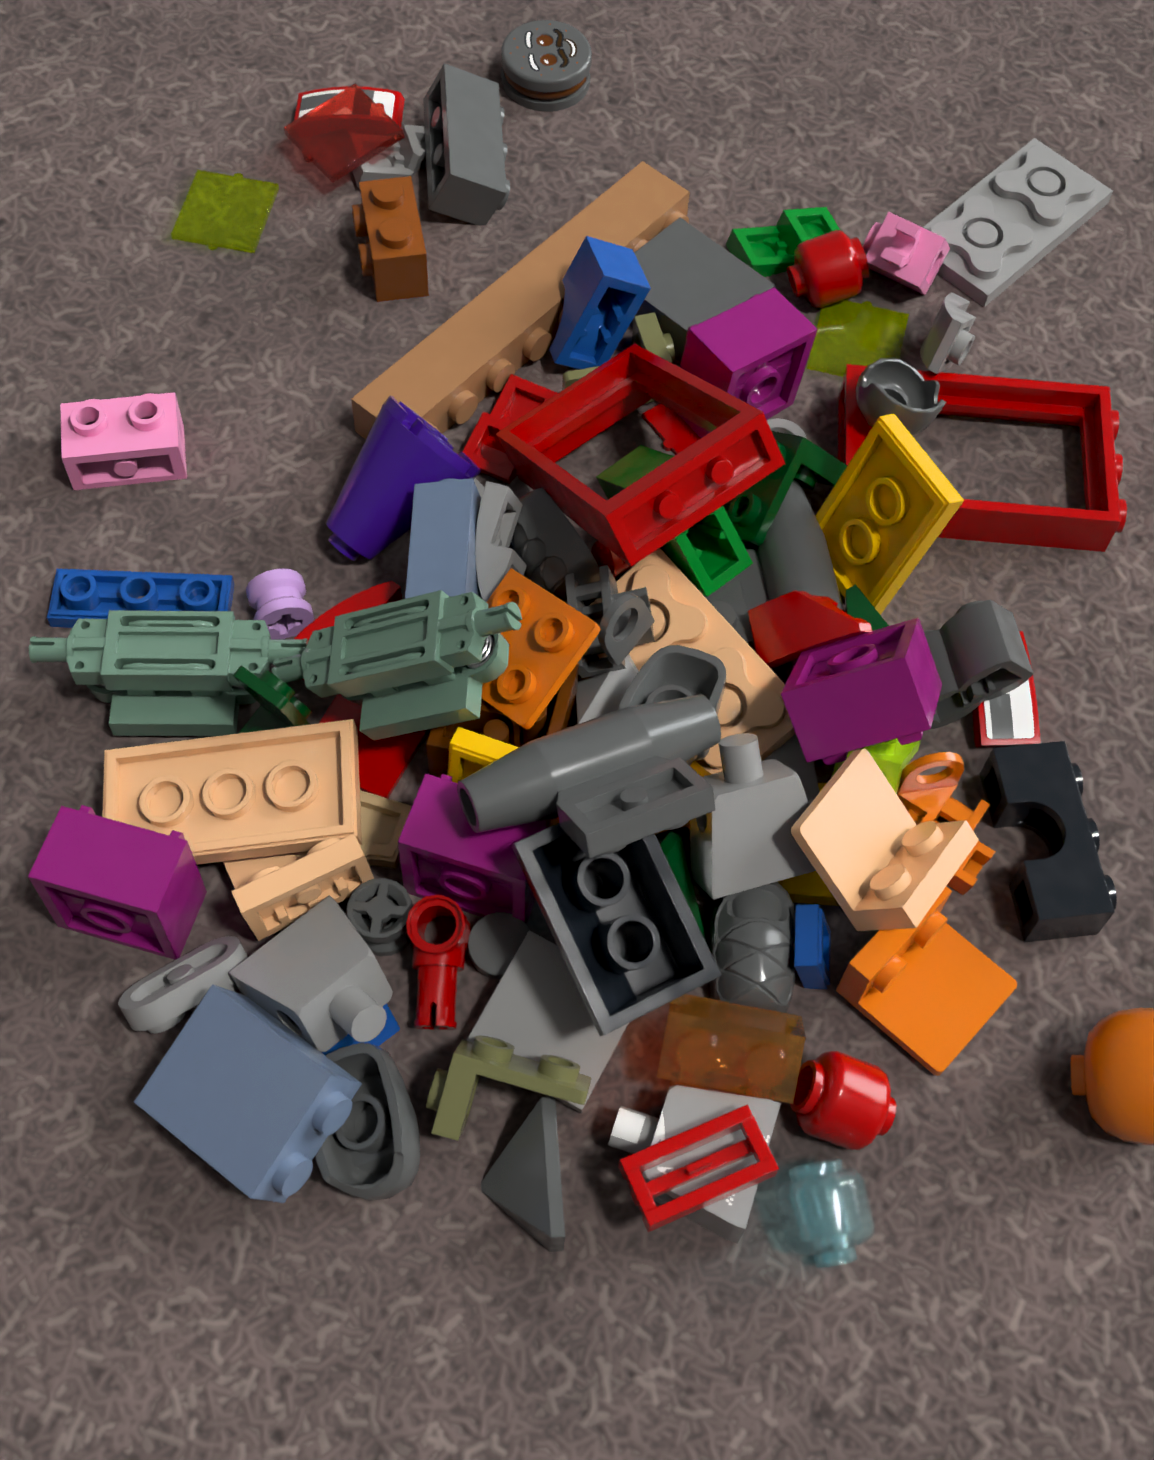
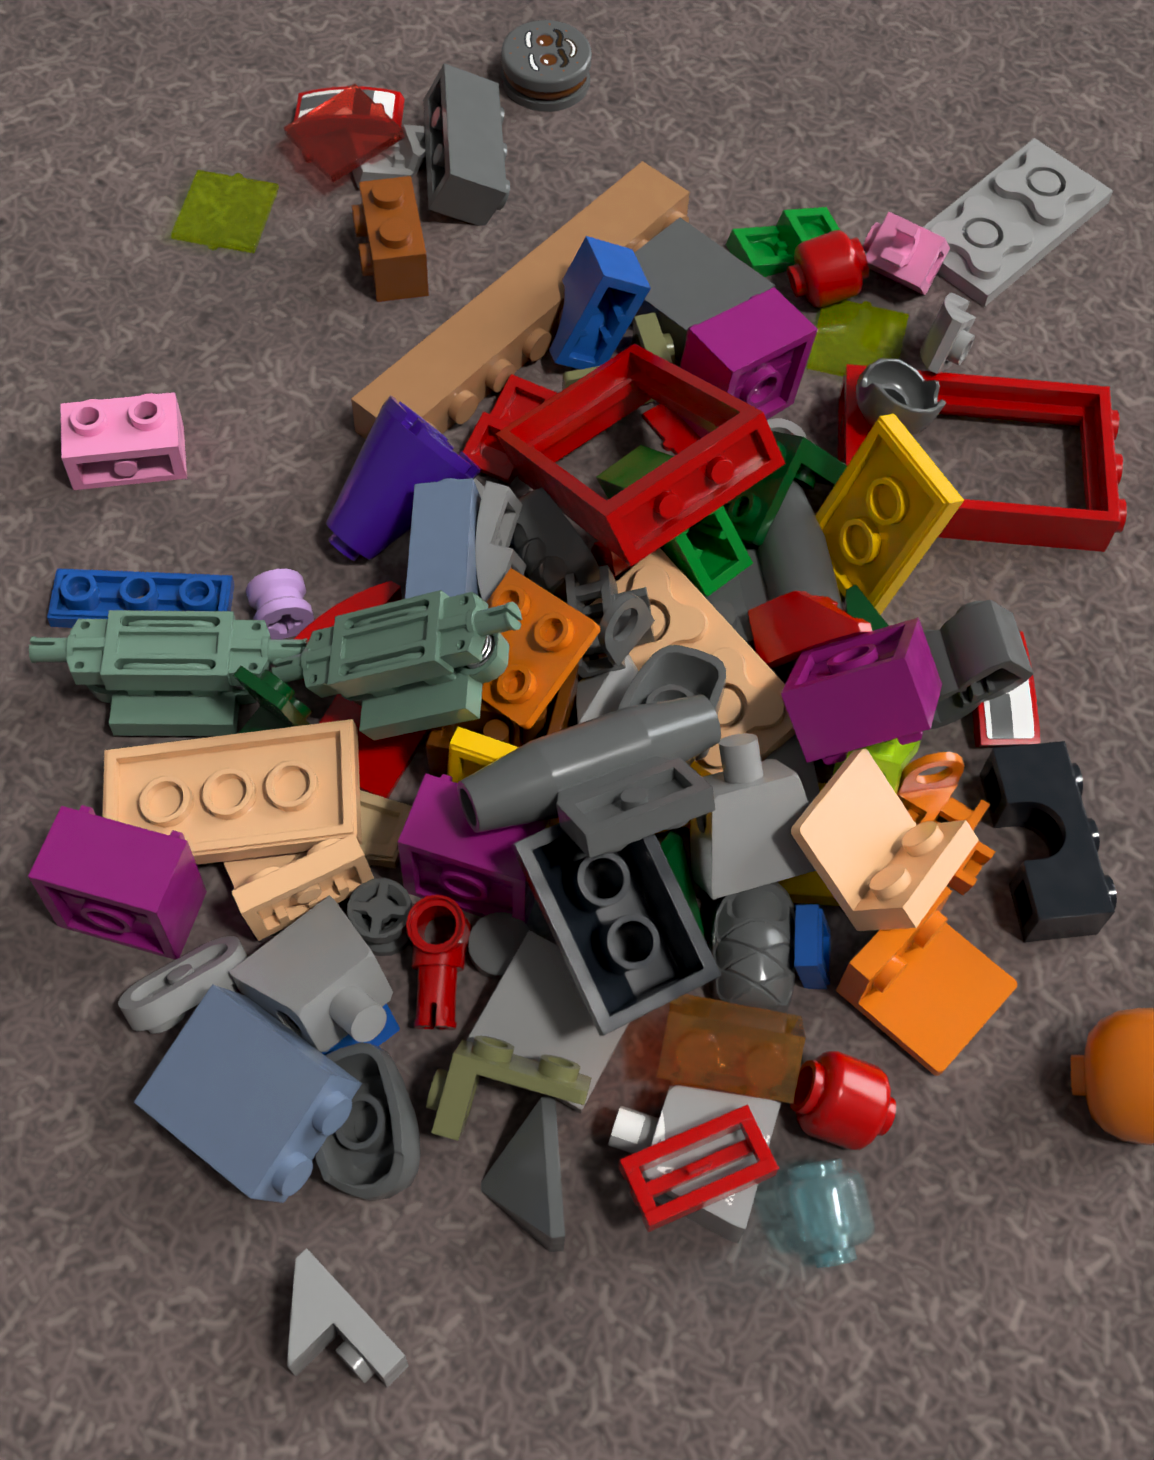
(326, 1310): none -> light grey slope

